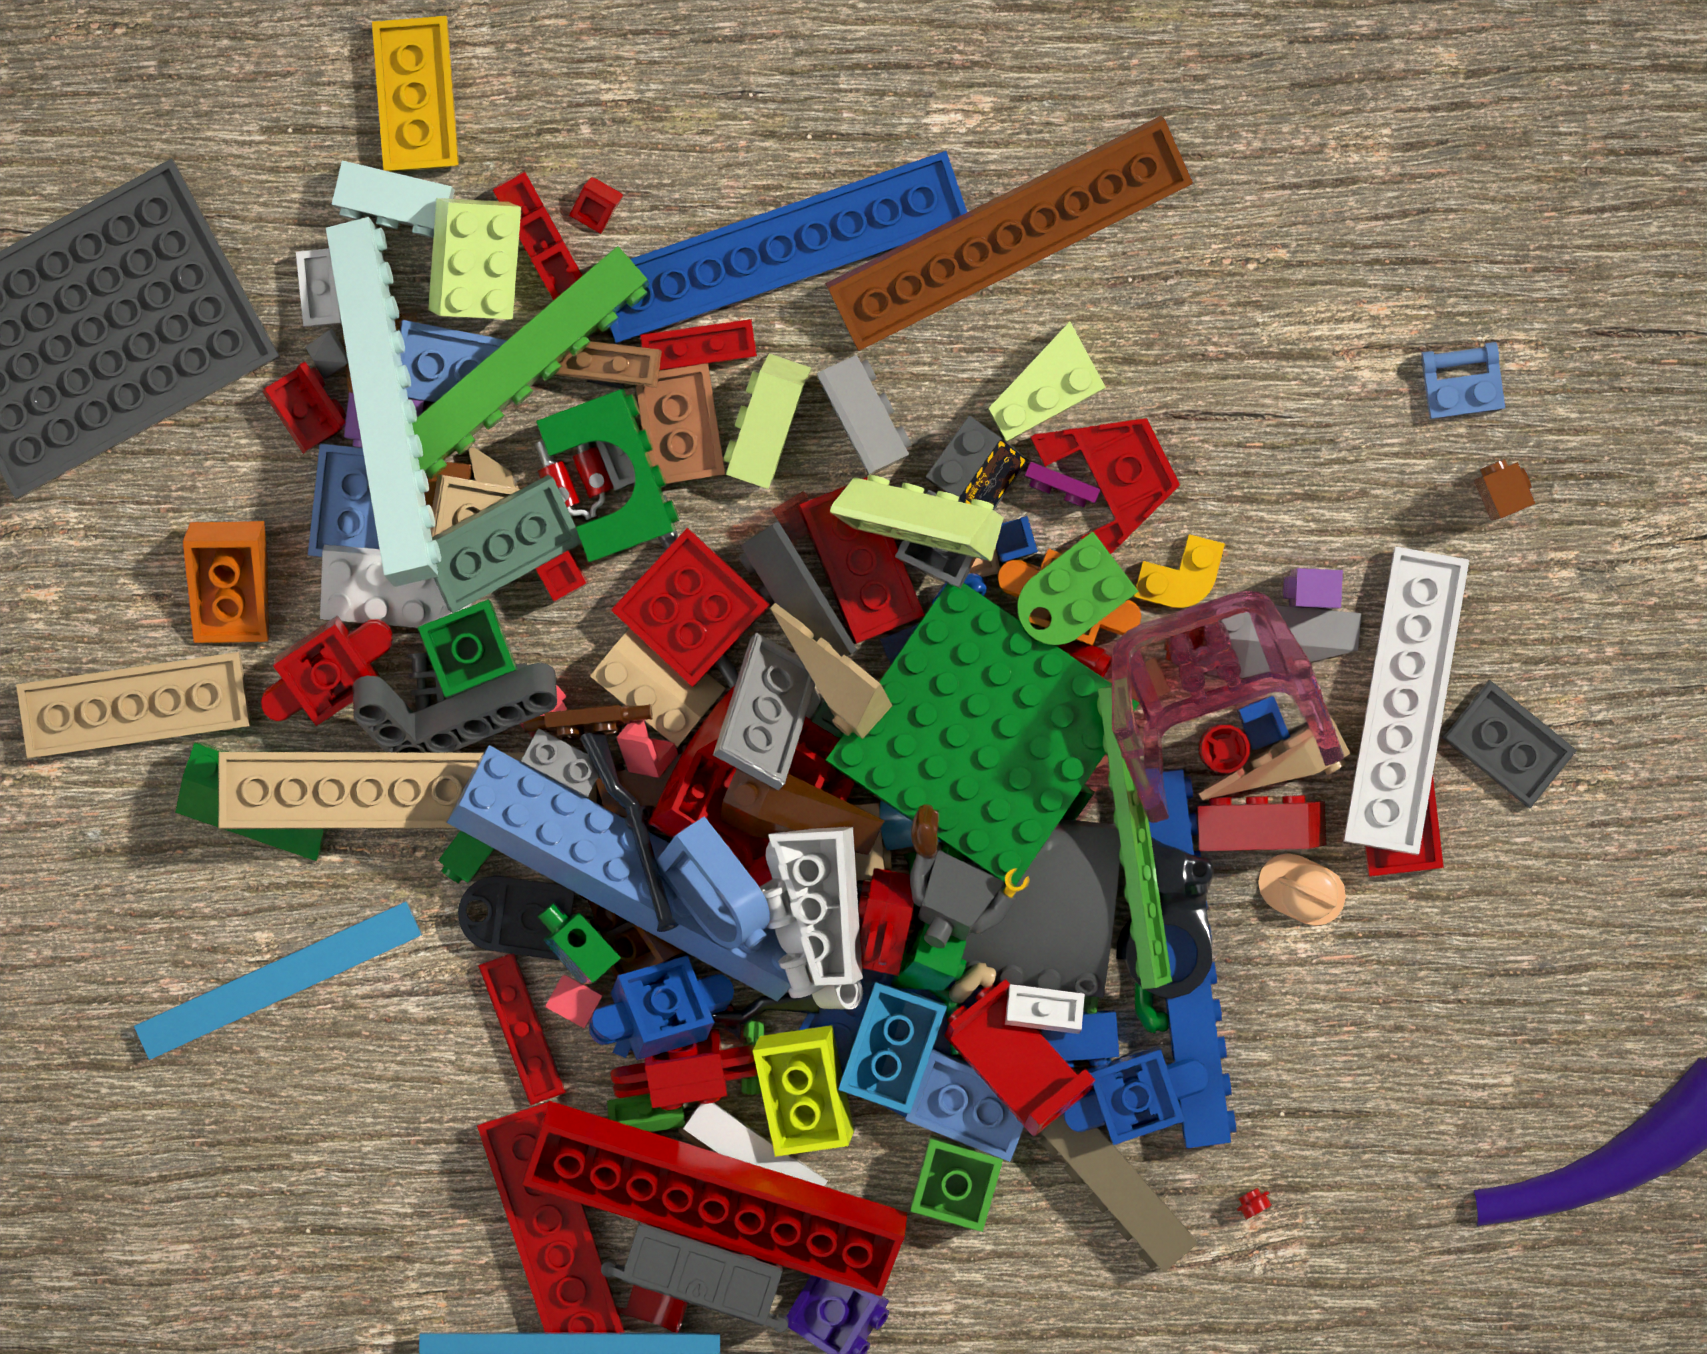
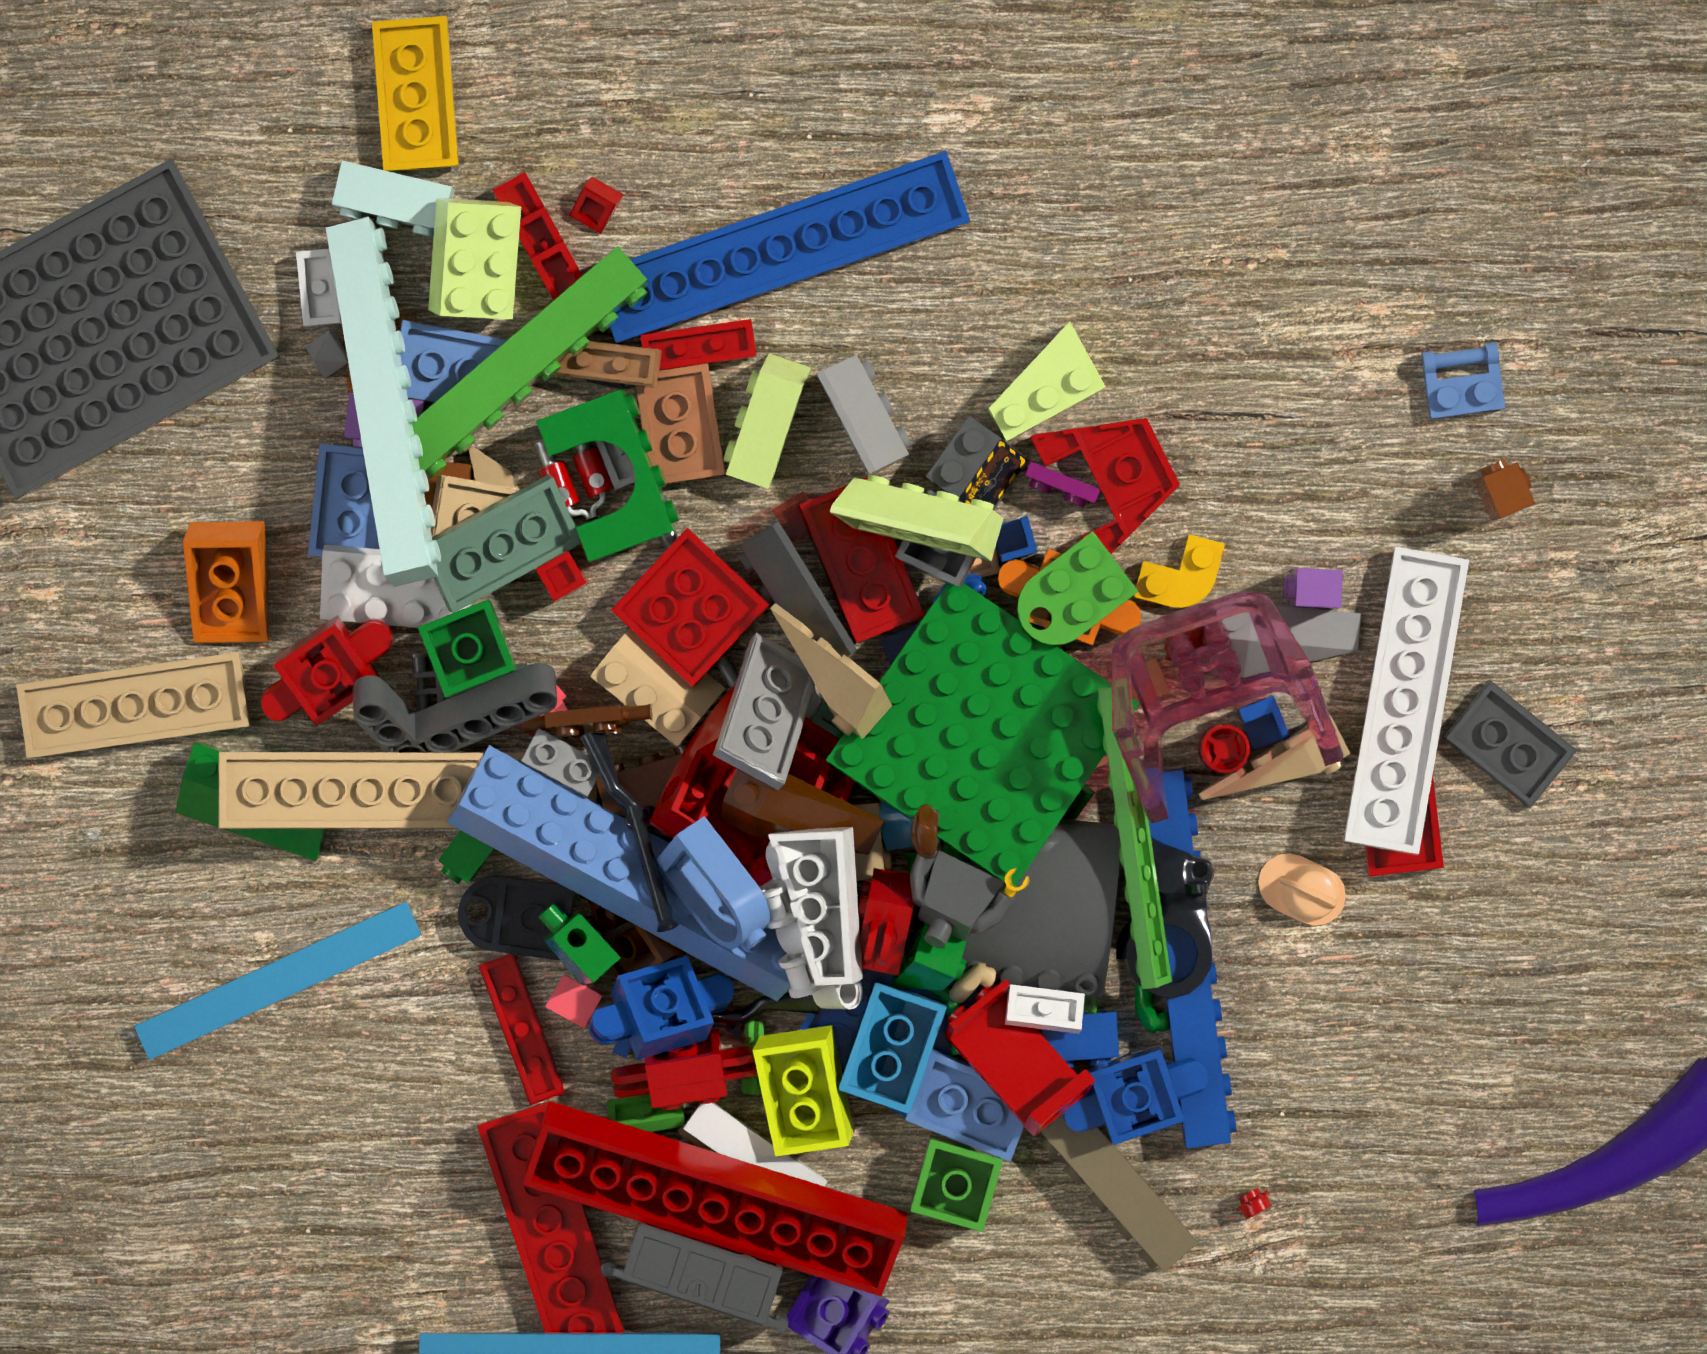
(305, 407): red bracket -> none
(643, 753): coral panel -> none
(655, 1308): red piece -> none
(1009, 233): dark orange plate -> none
(1089, 655): red cone -> none
(1261, 824): red wedge -> none

